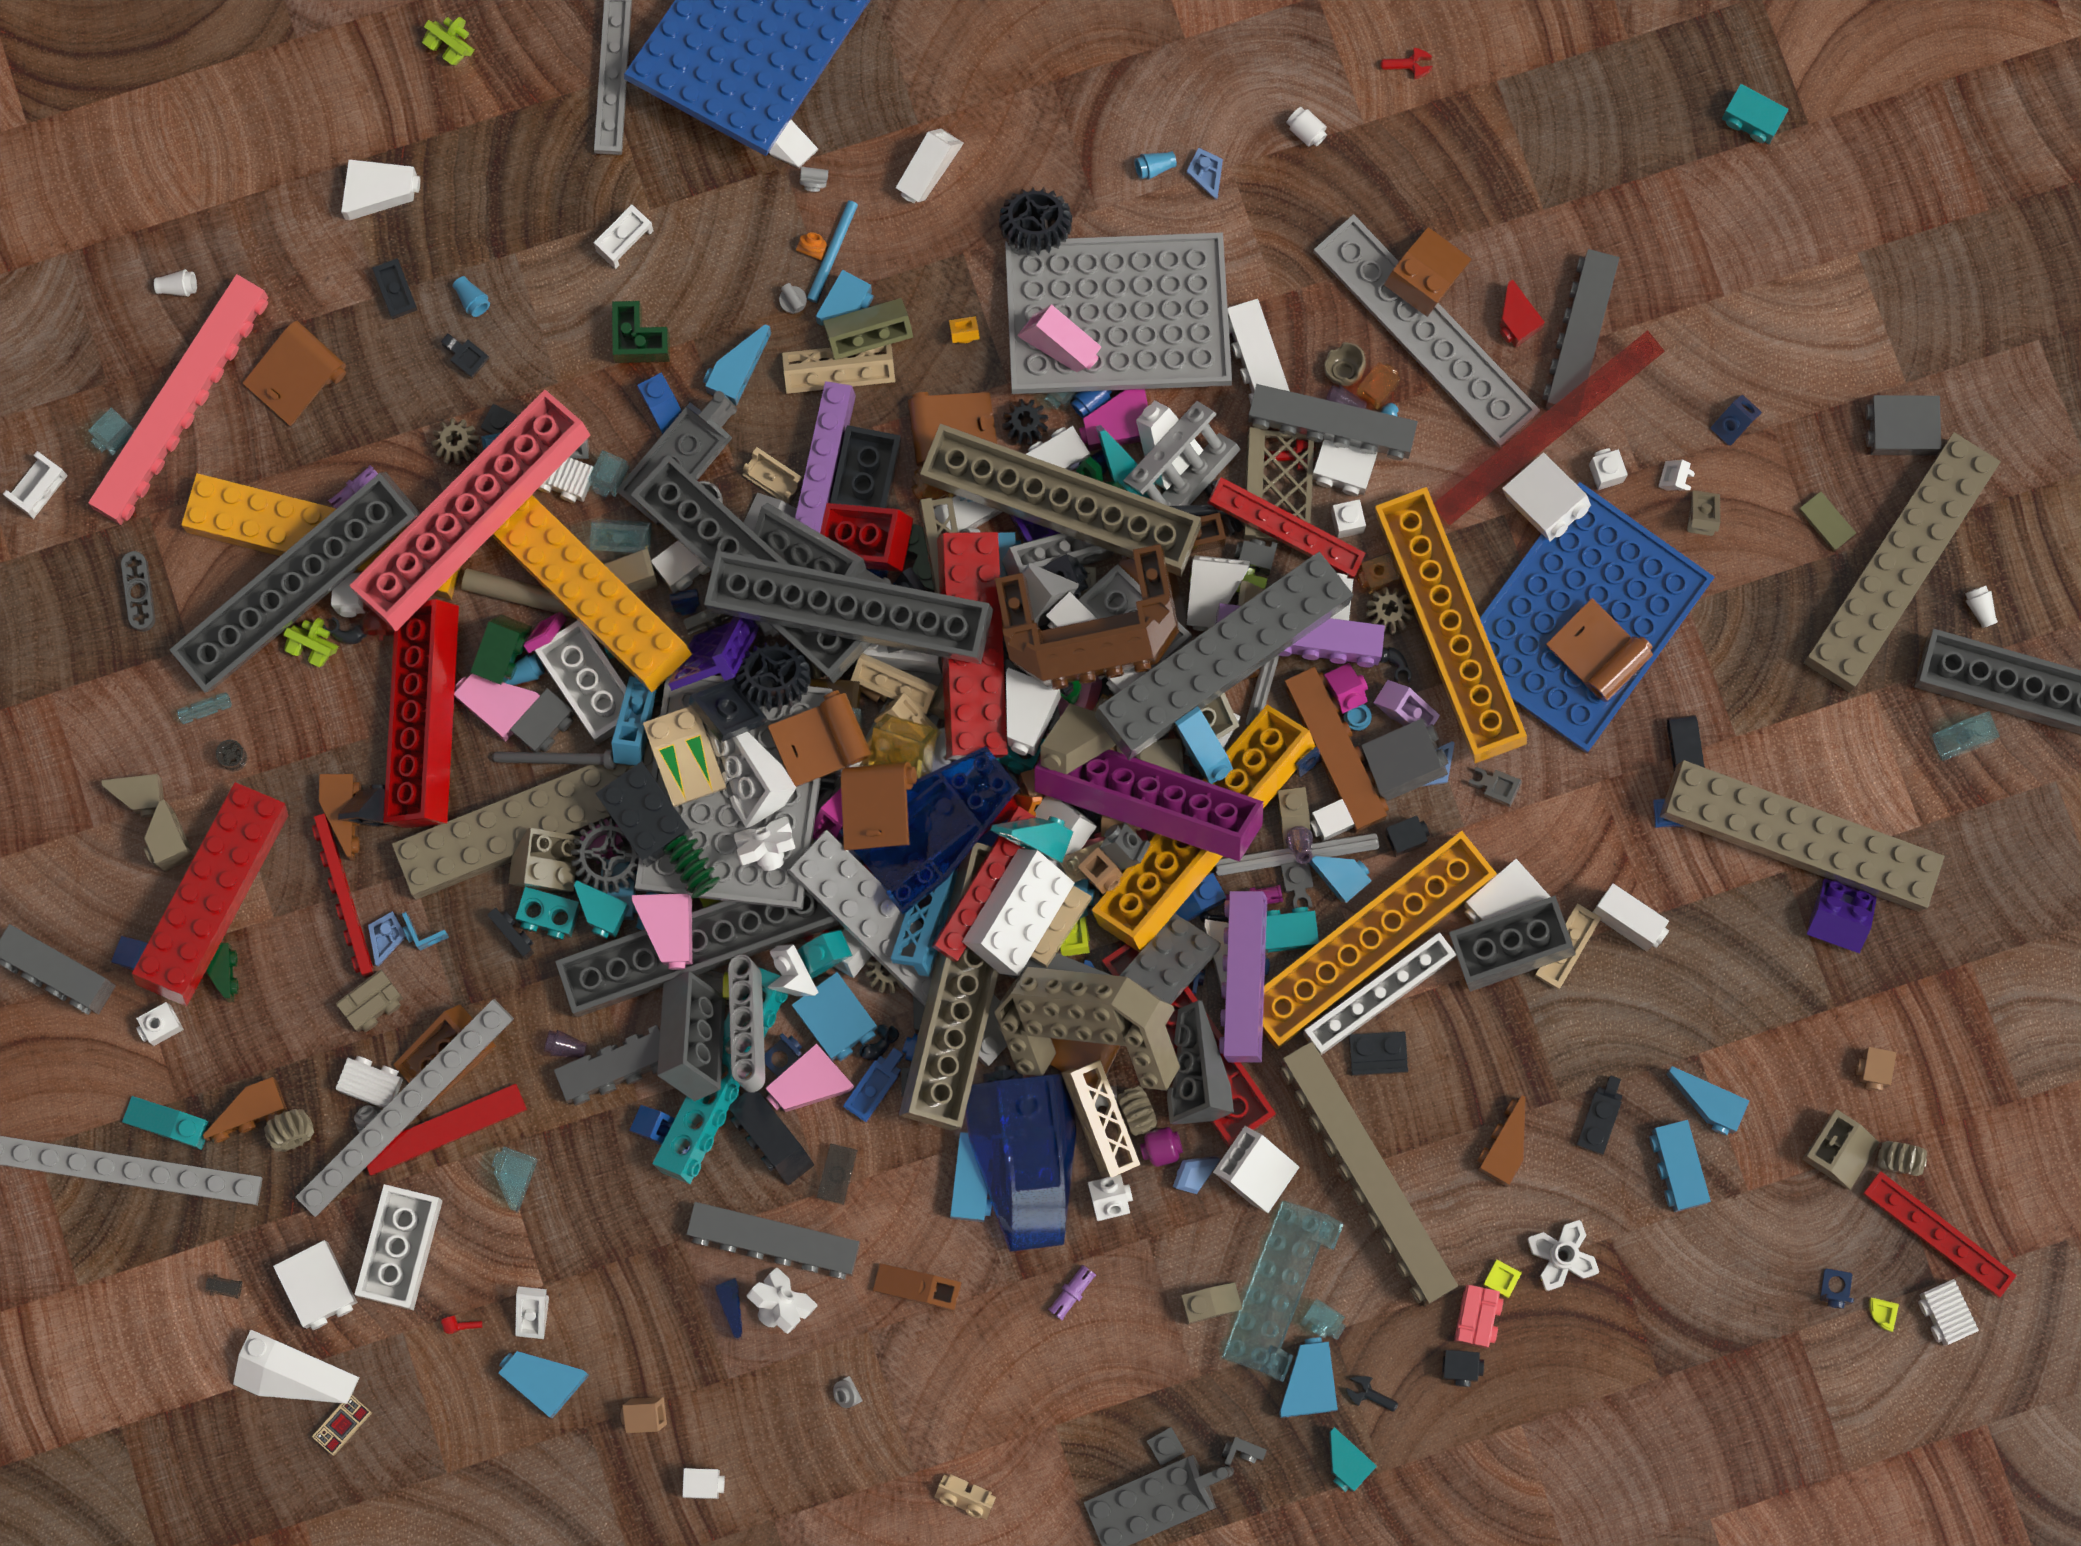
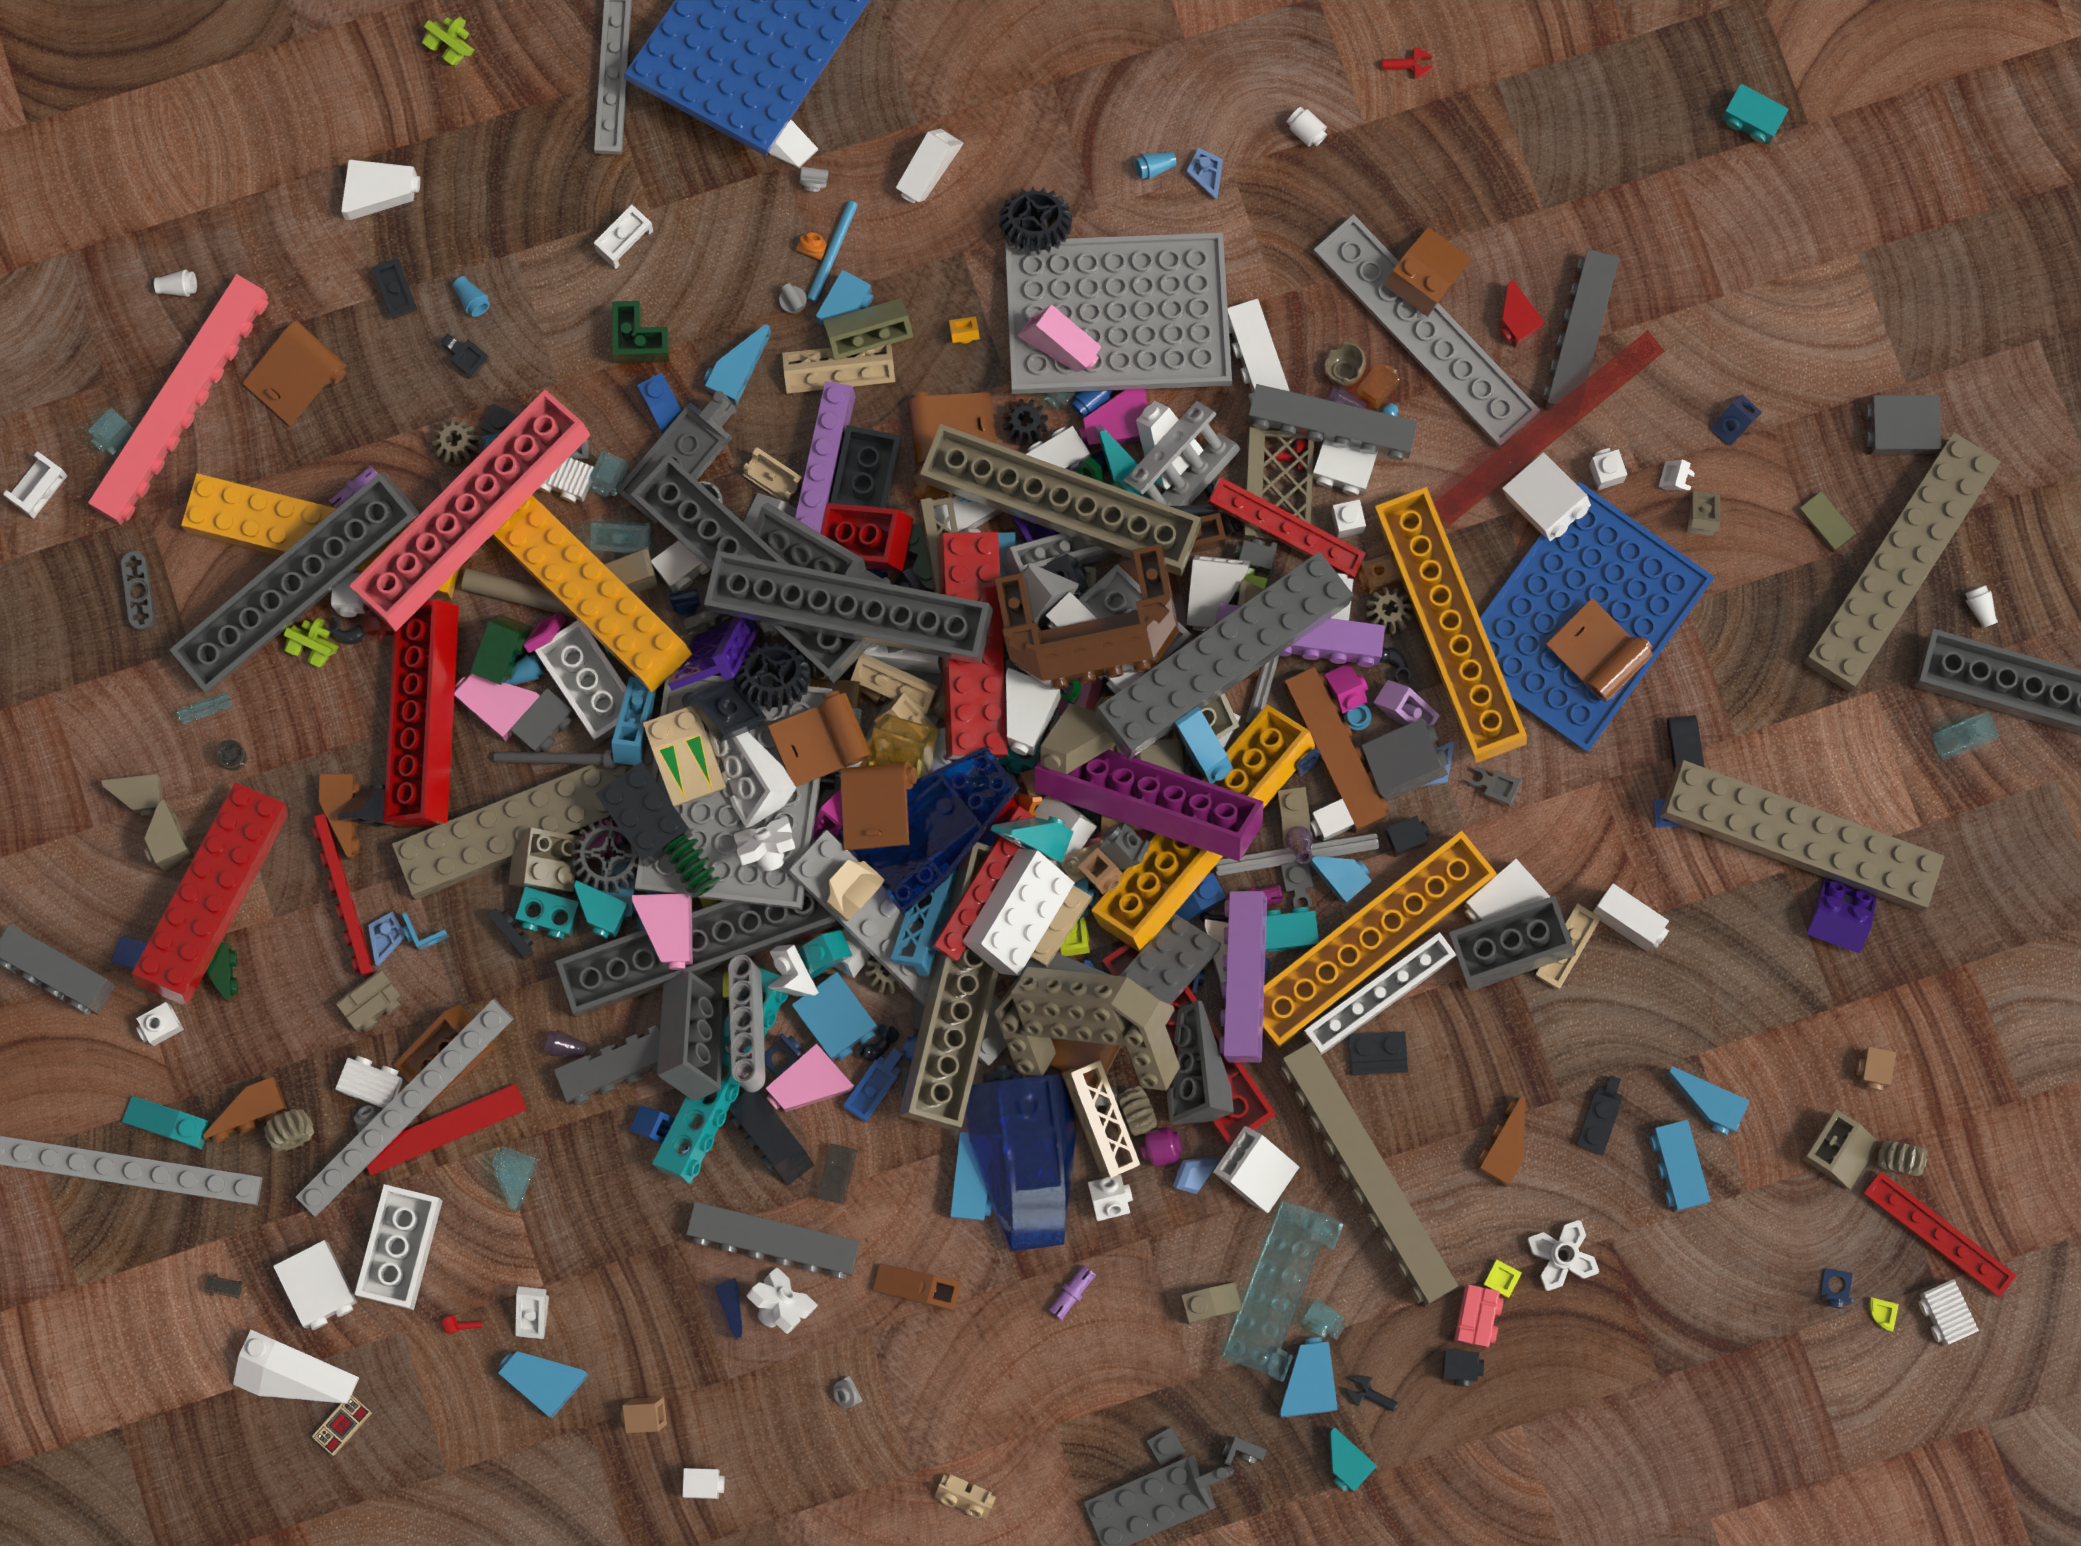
(852, 888): none -> tan slope

